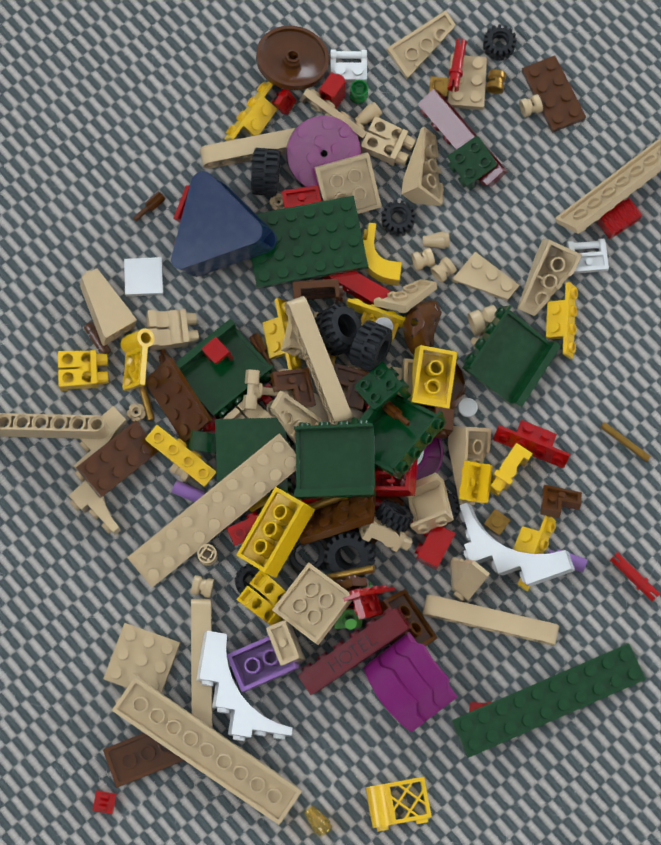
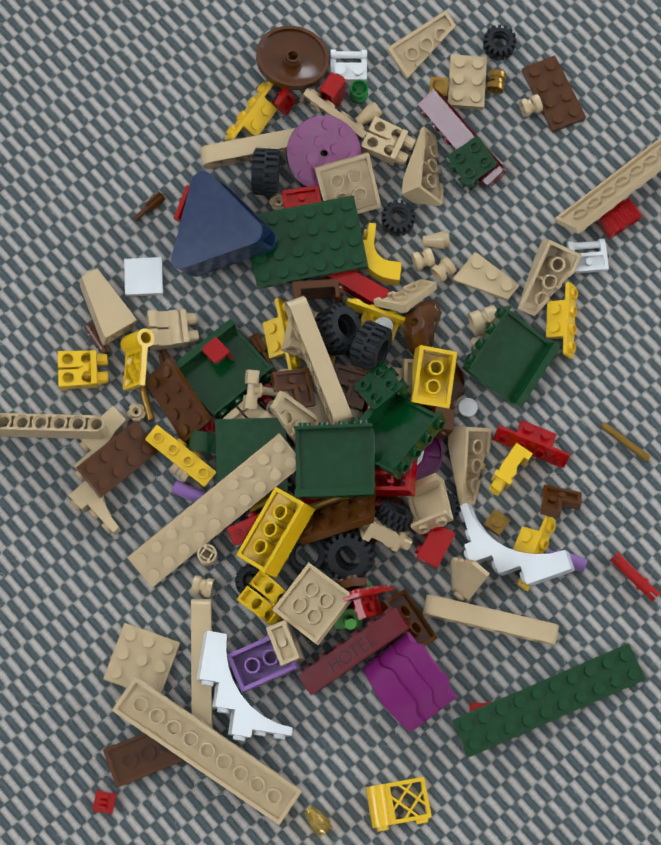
(357, 571): pearl gold bar -> none
(395, 412): reddish brown axle -> none
(456, 71): red pin -> none
(475, 482): yellow bracket -> none

